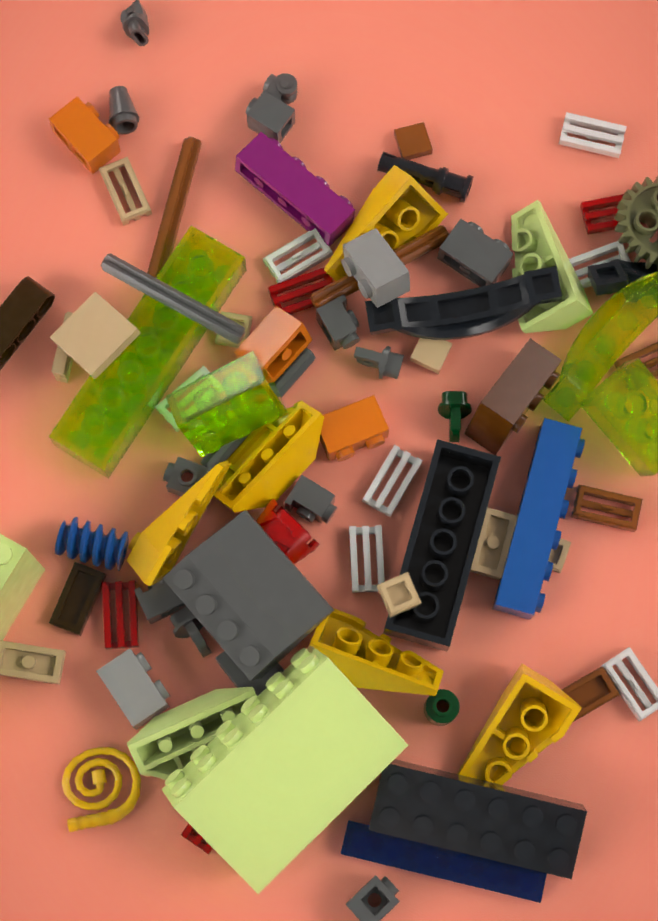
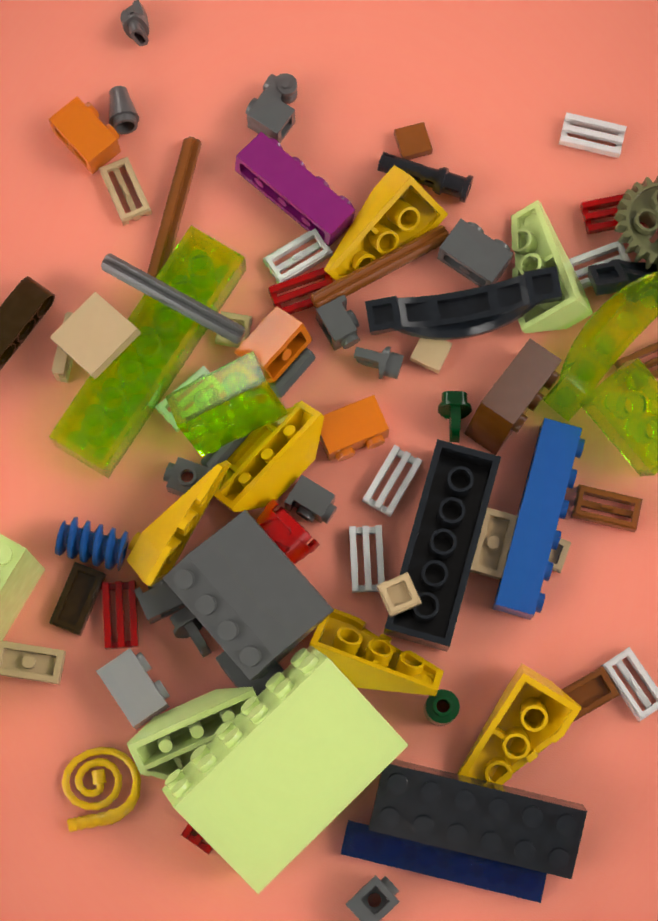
(376, 268): light grey brick -> none

